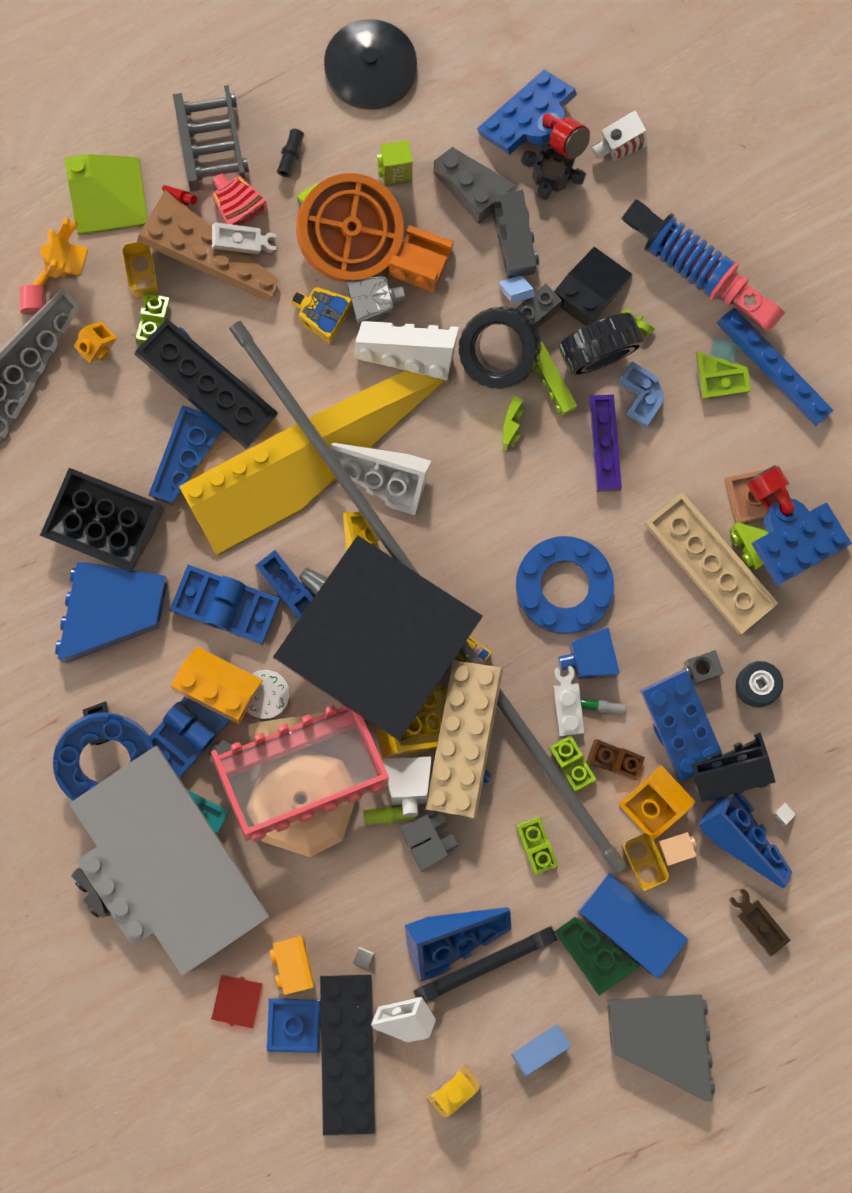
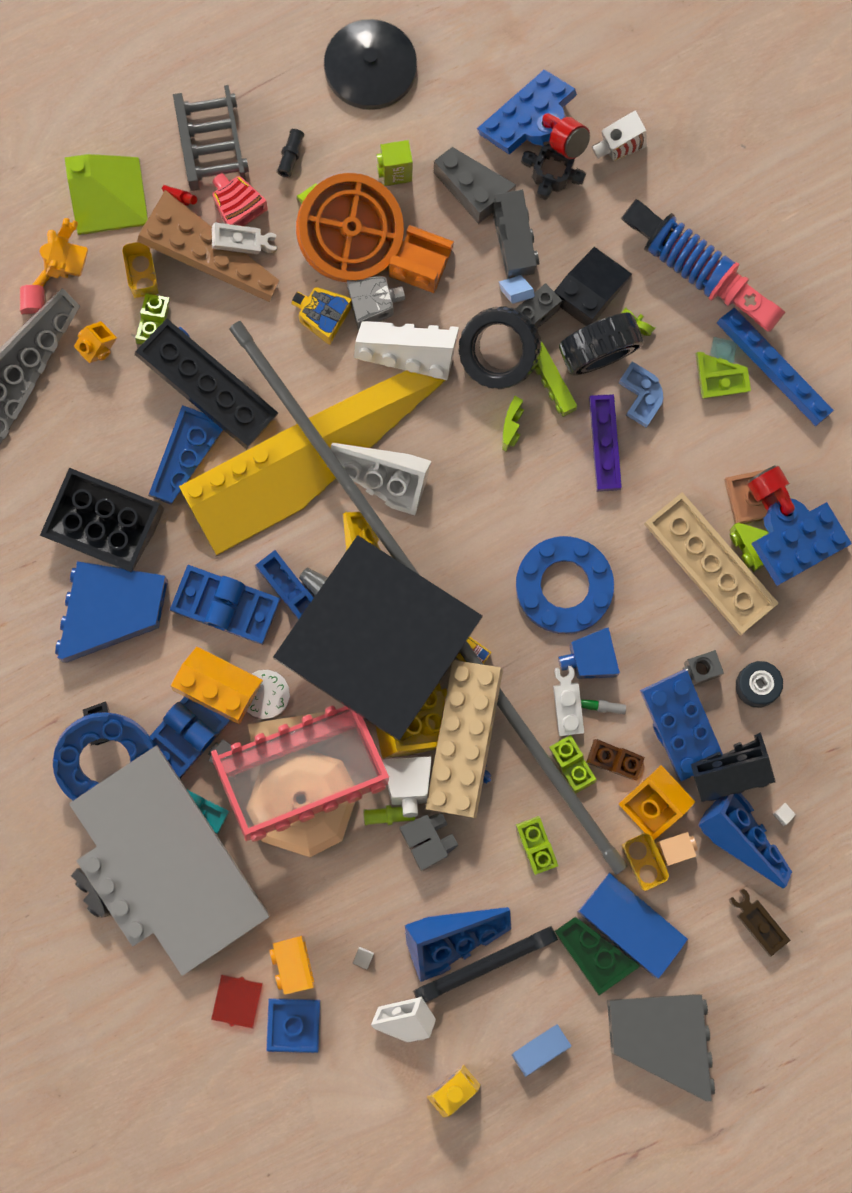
(347, 1055): black plate -> none

